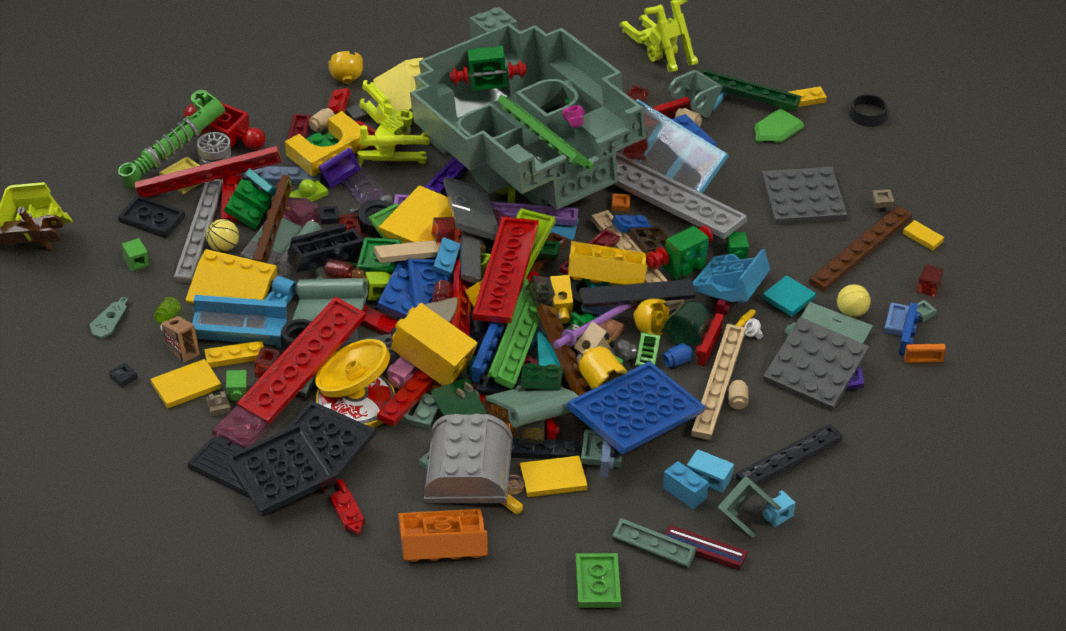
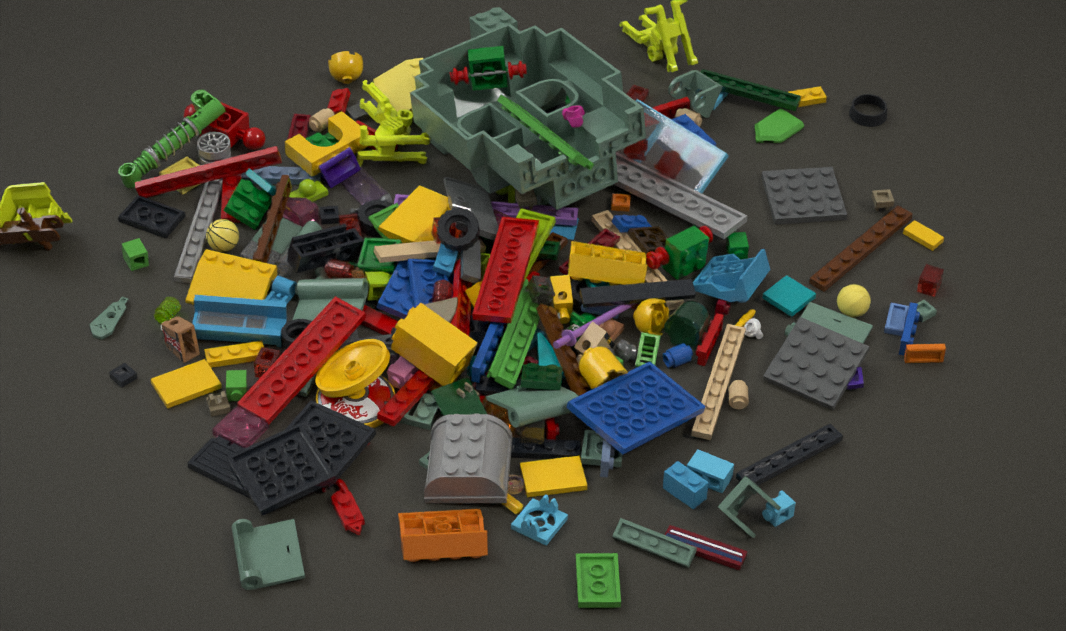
(264, 553): none -> sand green door
(452, 216): none -> black tyre
(453, 169): dark purple plate -> none
(523, 520): none -> medium azure piece
(526, 199): none -> dark tan tile
(669, 164): none -> clear red brick

